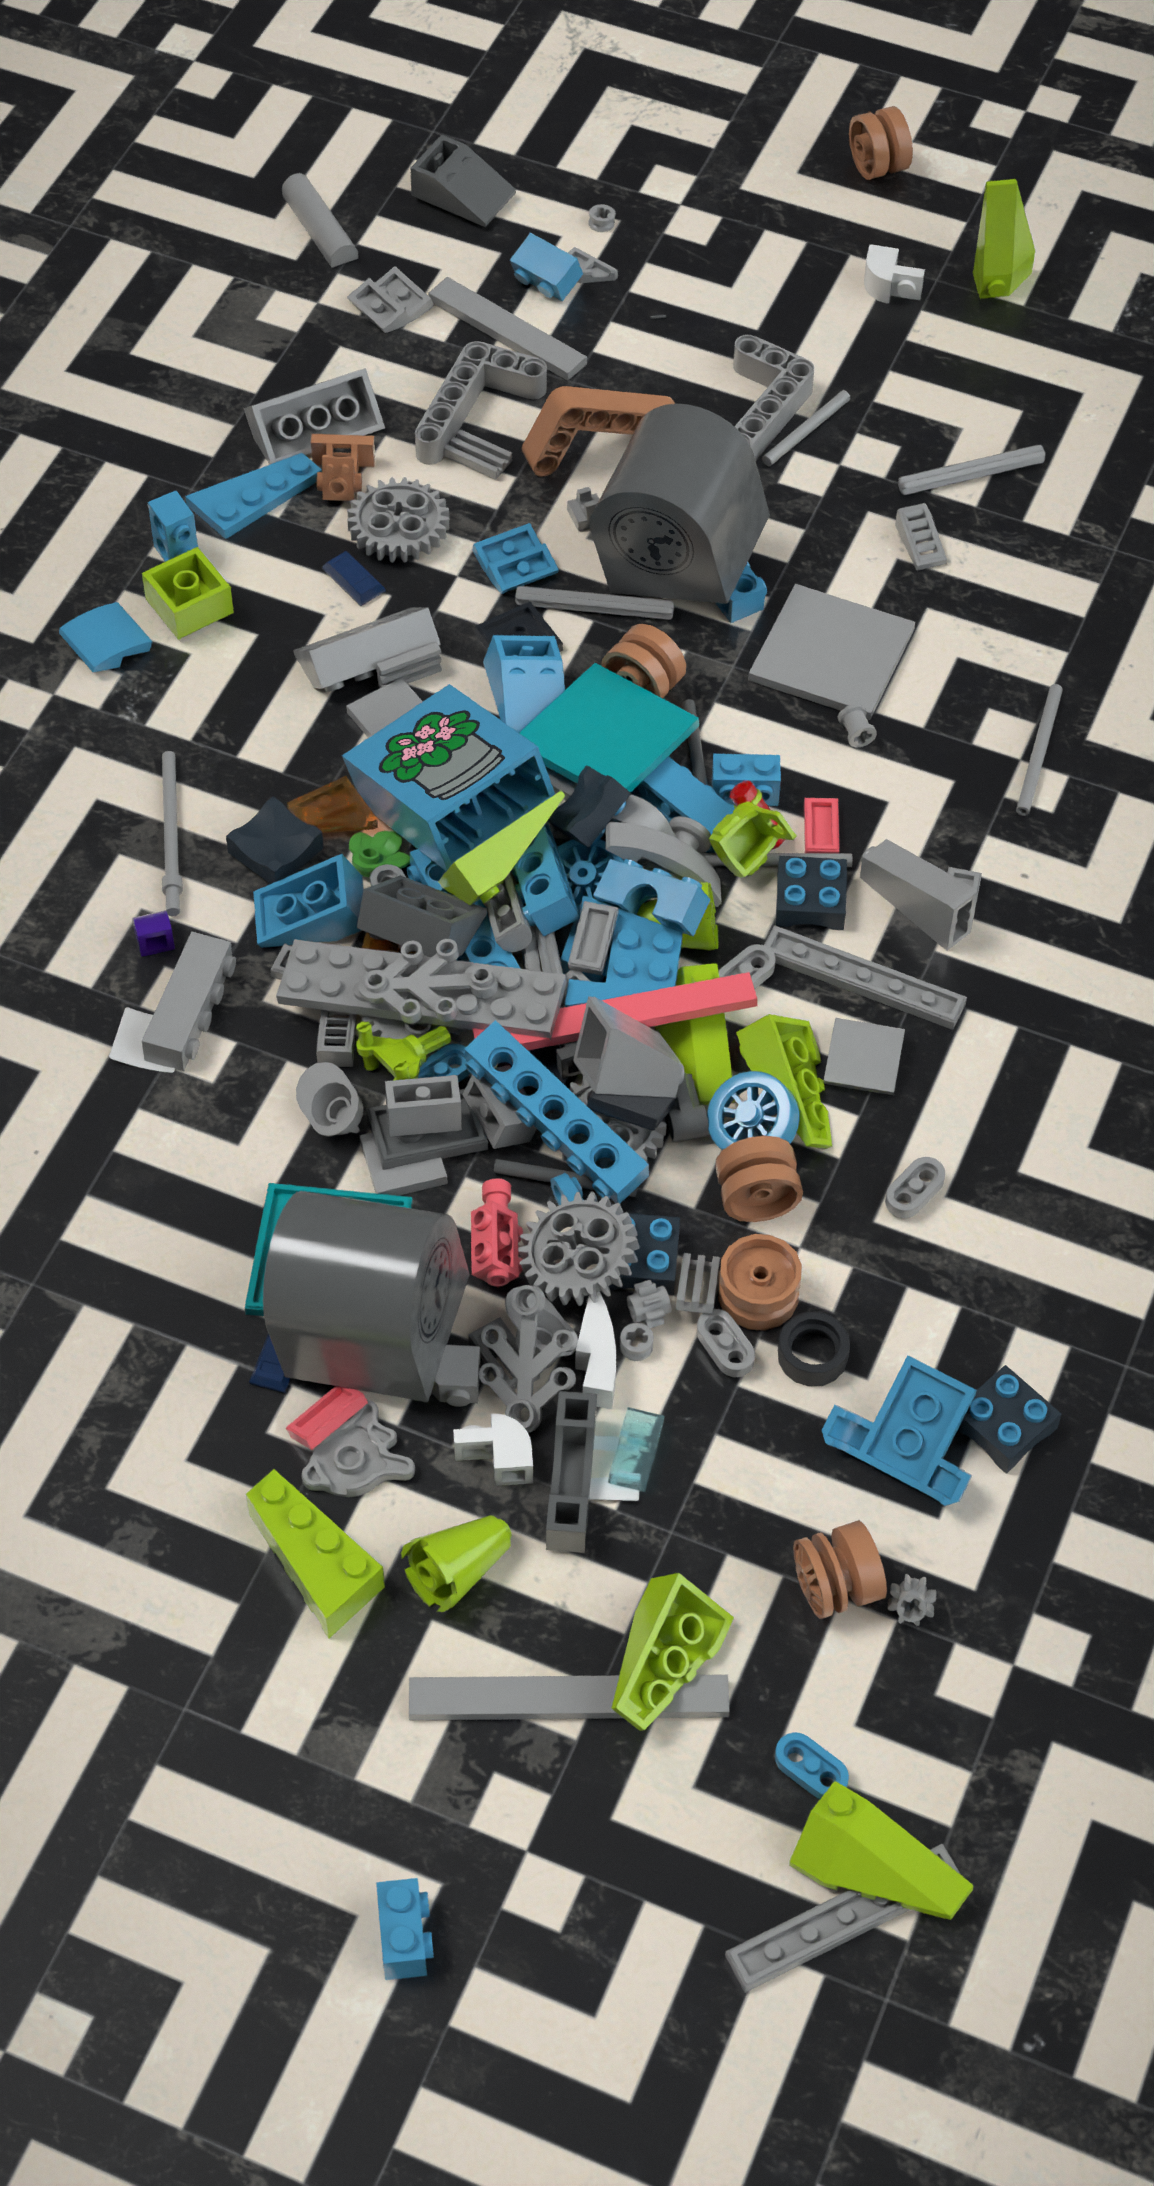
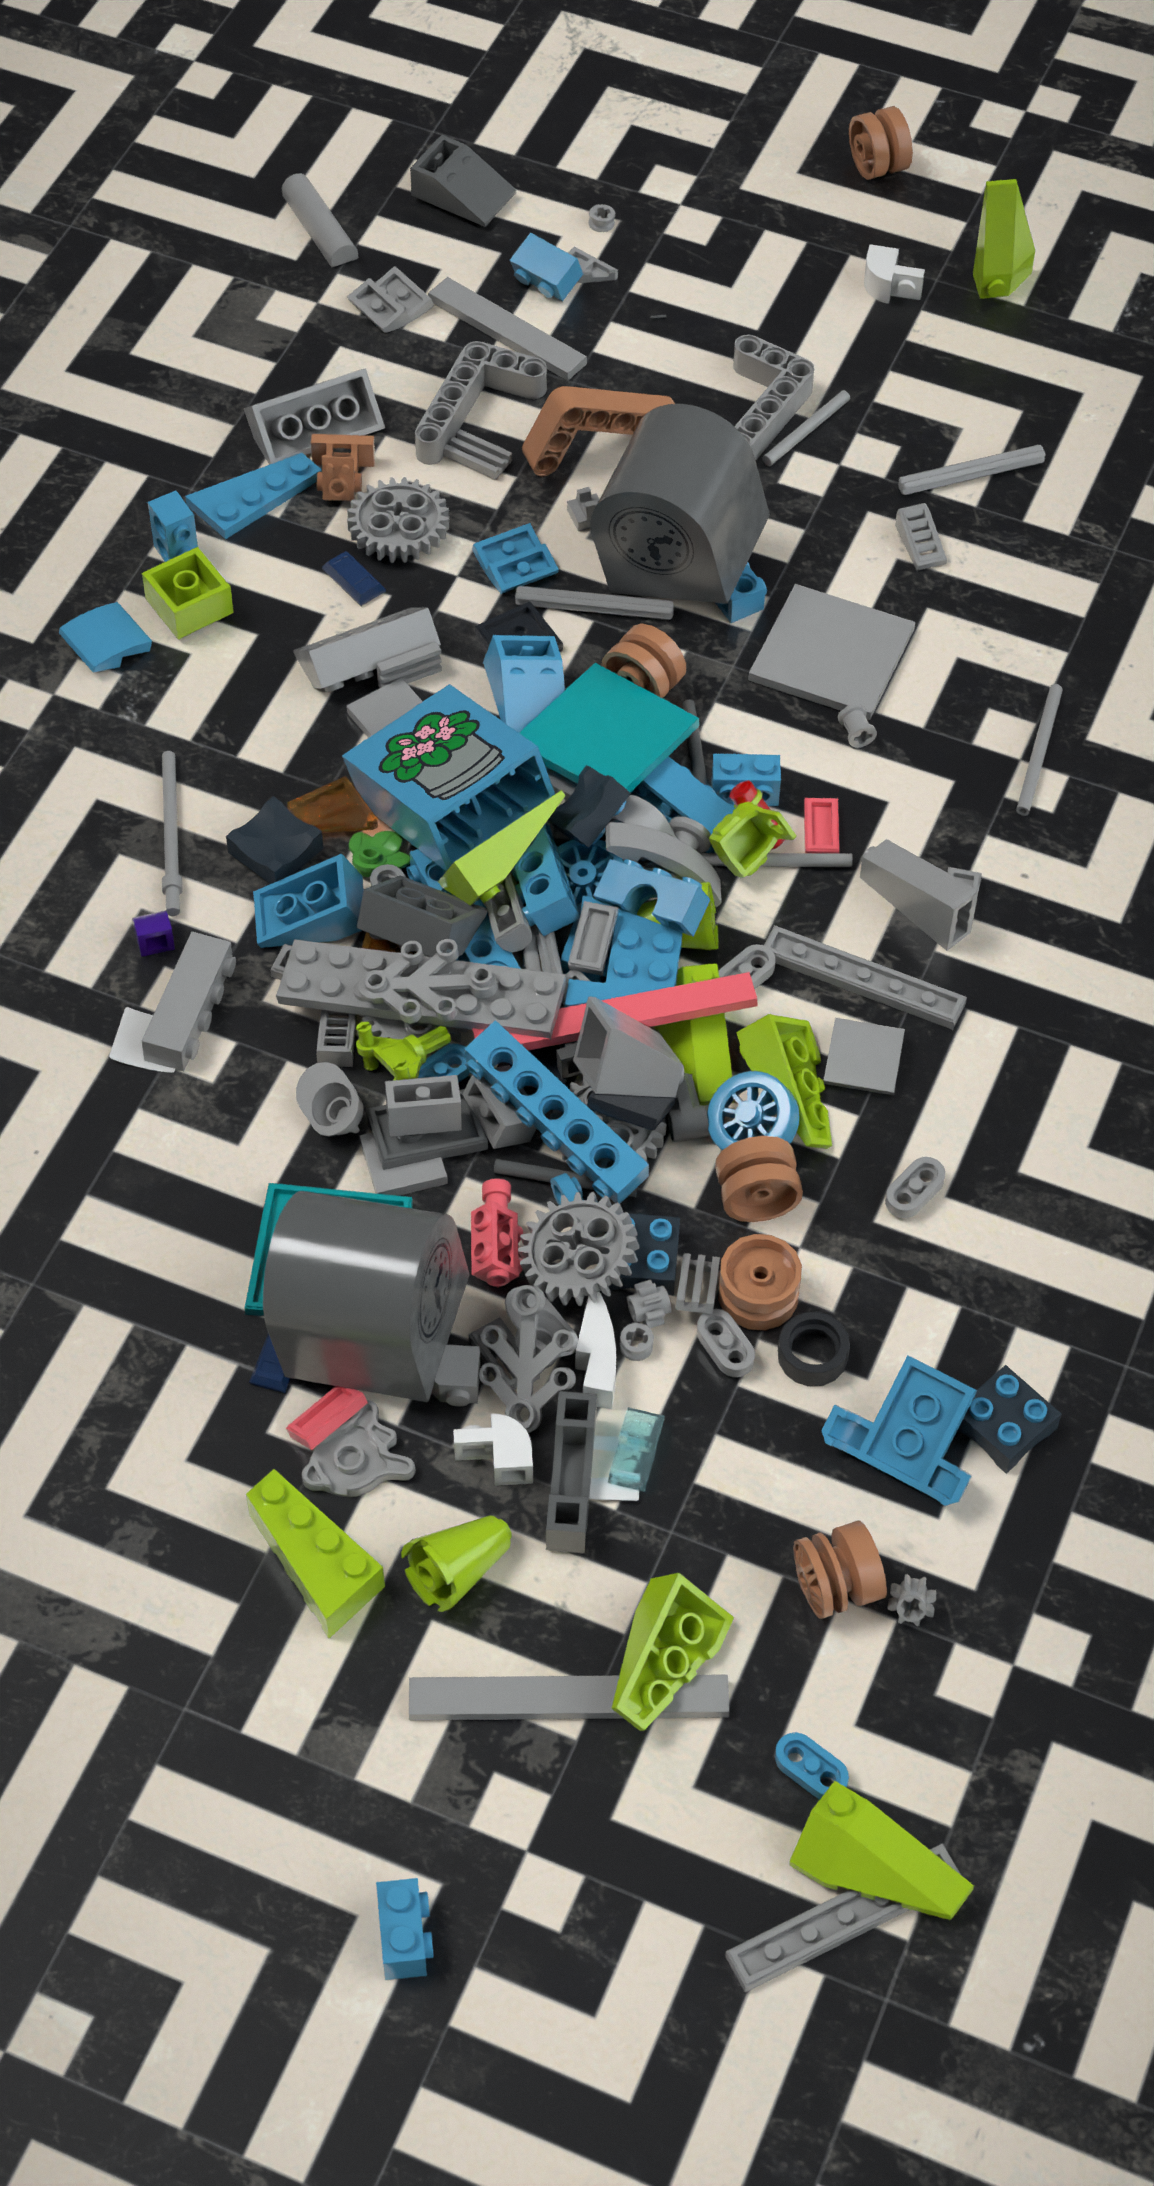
(811, 892): black brick -> none

